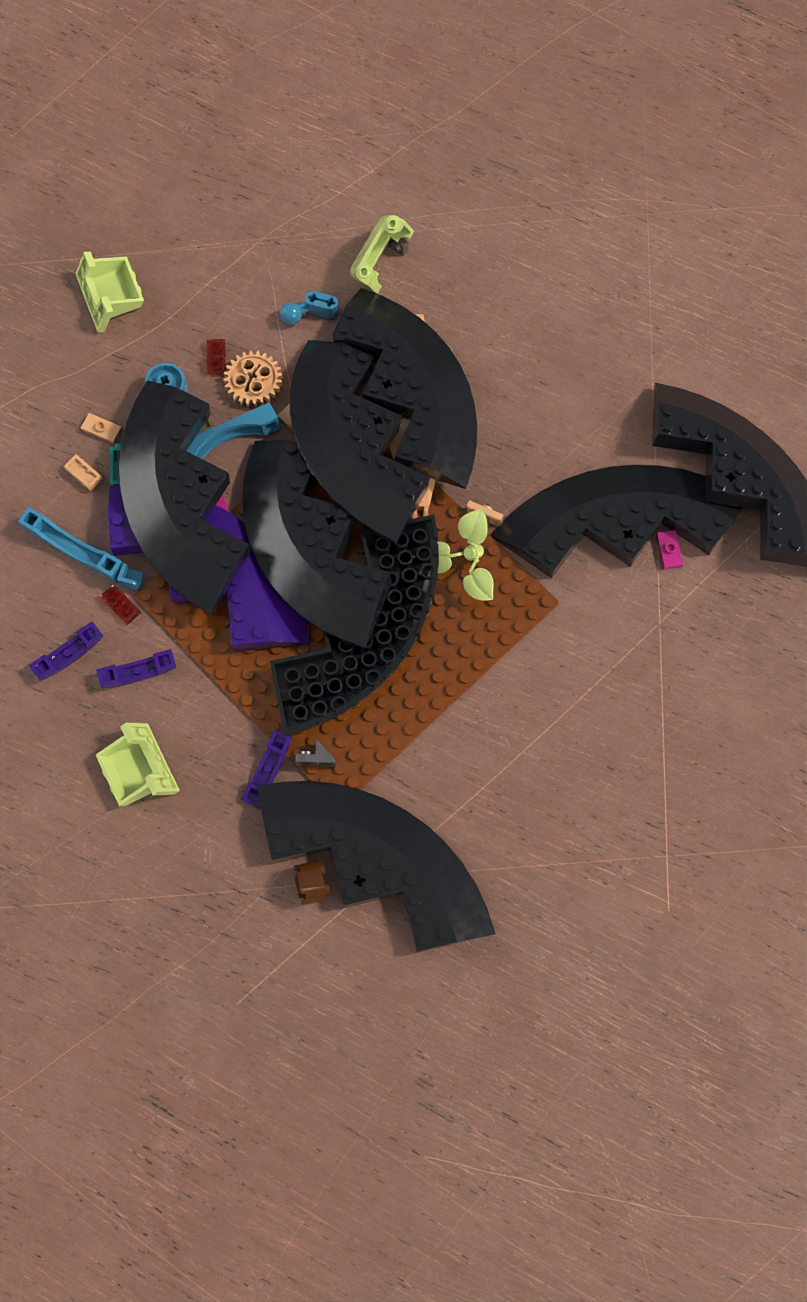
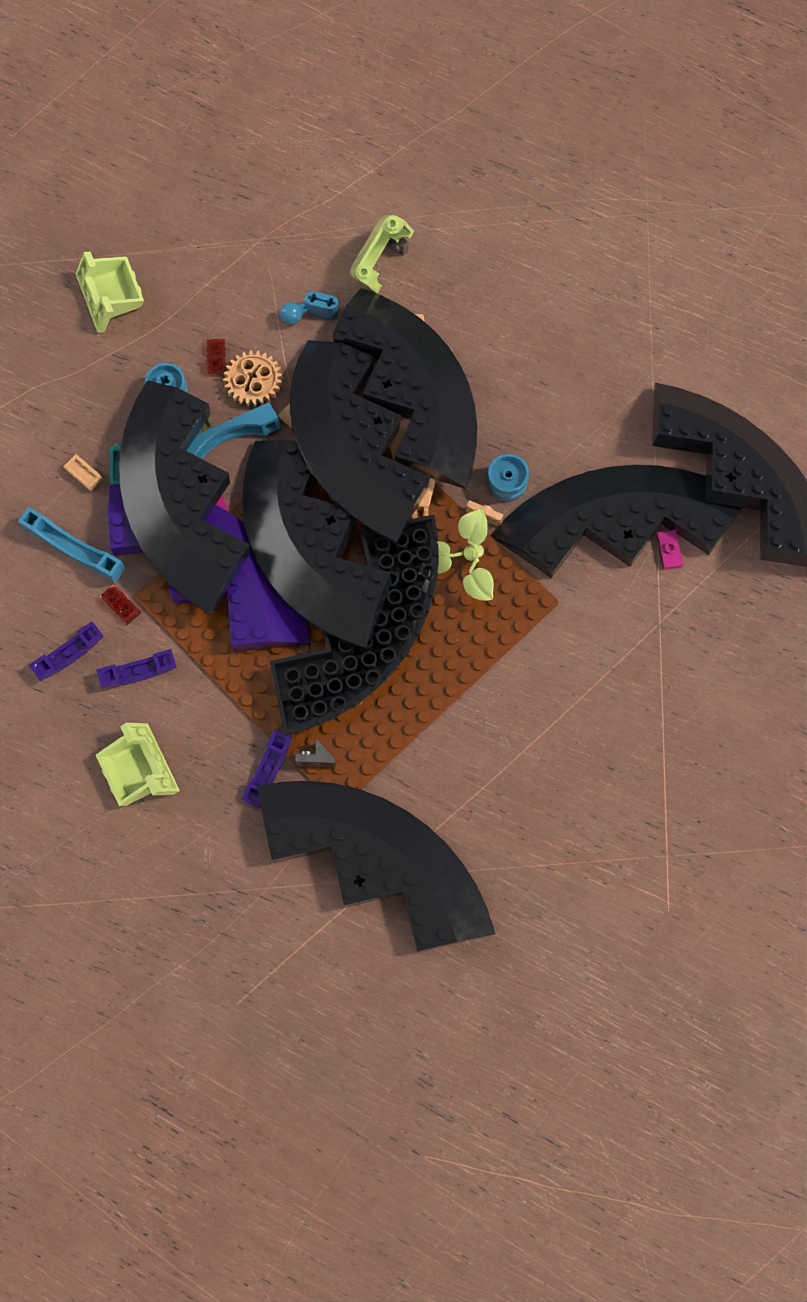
(101, 428): light nougat plate -> none
(130, 578): dark azure panel -> none
(310, 882): reddish brown brick -> none
(508, 477): none -> dark azure wheel

